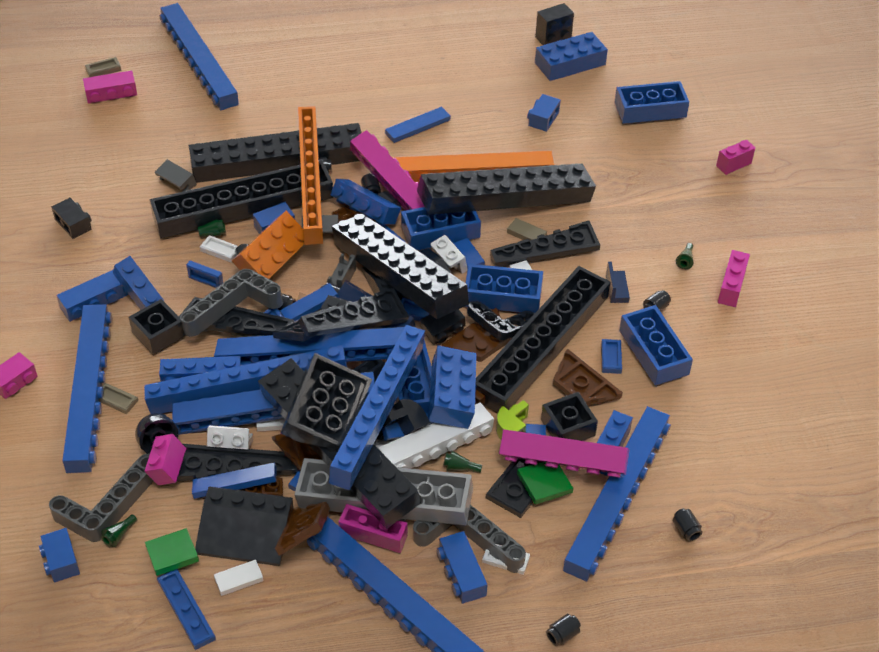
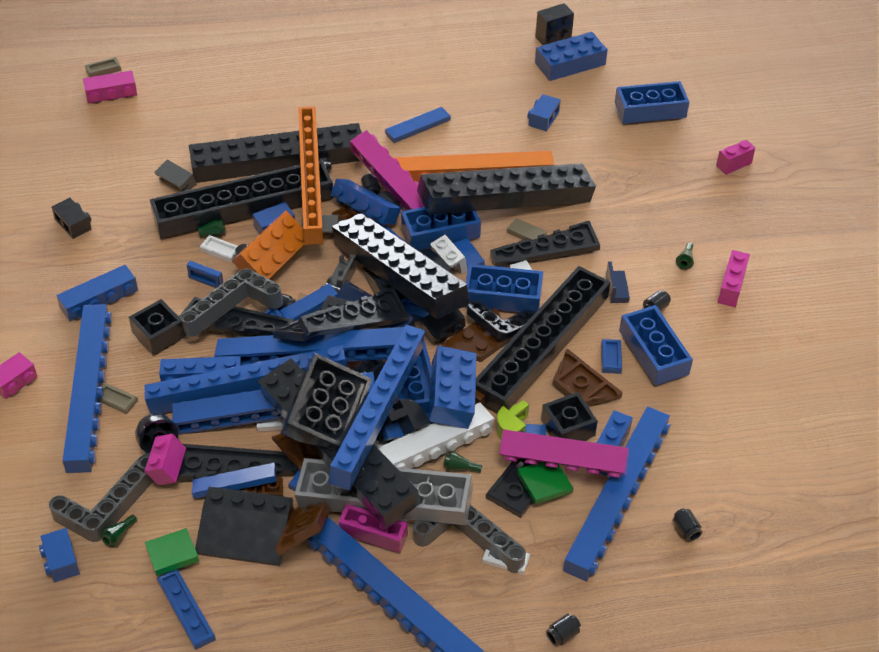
(136, 283): blue brick -> none
(199, 57): blue brick -> none
(229, 437): white bracket -> none
(238, 577): white tile -> none
(462, 567): blue brick -> none

